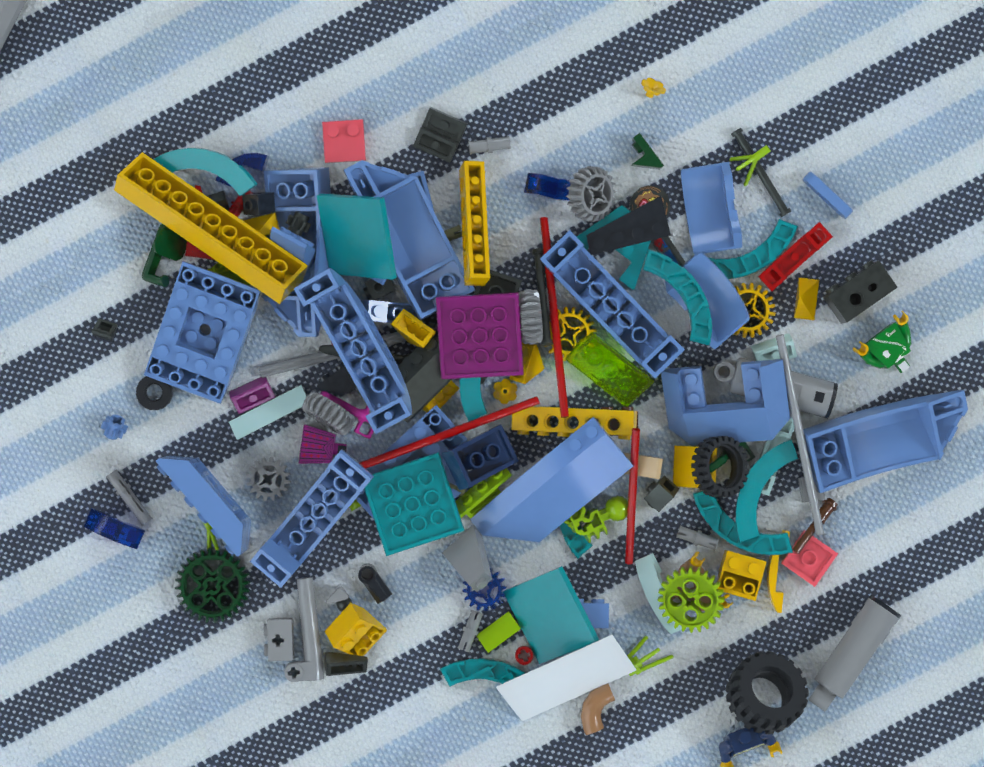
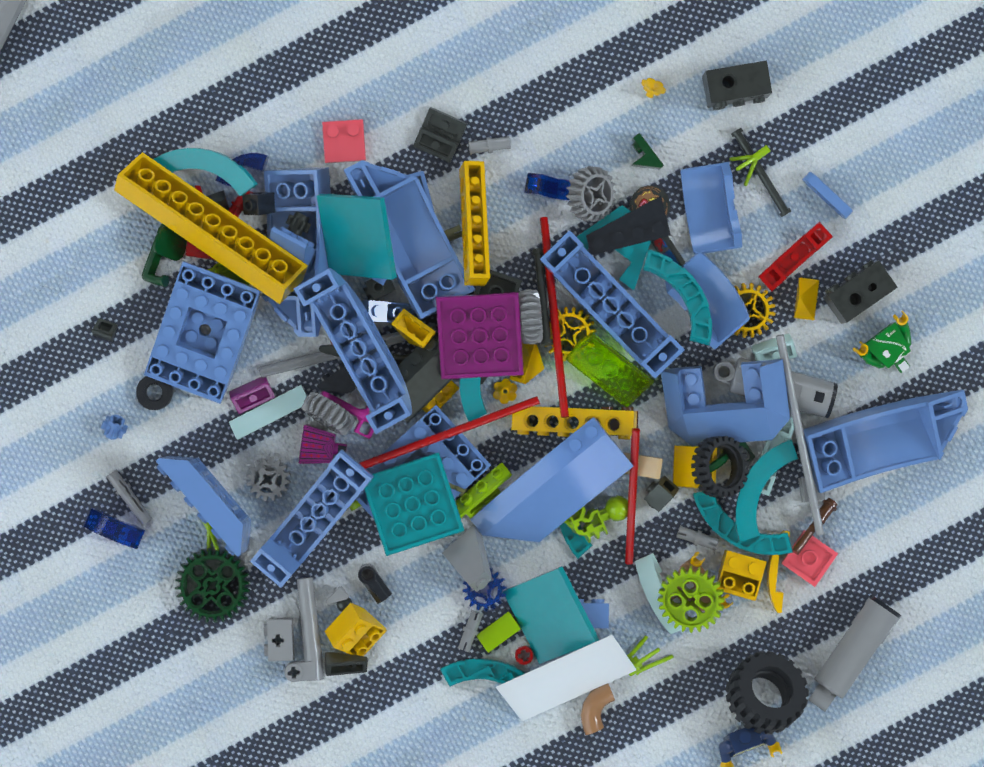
(263, 223): yellow slope -> none
(480, 457): dark blue slope -> none
(747, 84): none -> pearl dark grey piece
(761, 256): teal tile -> none

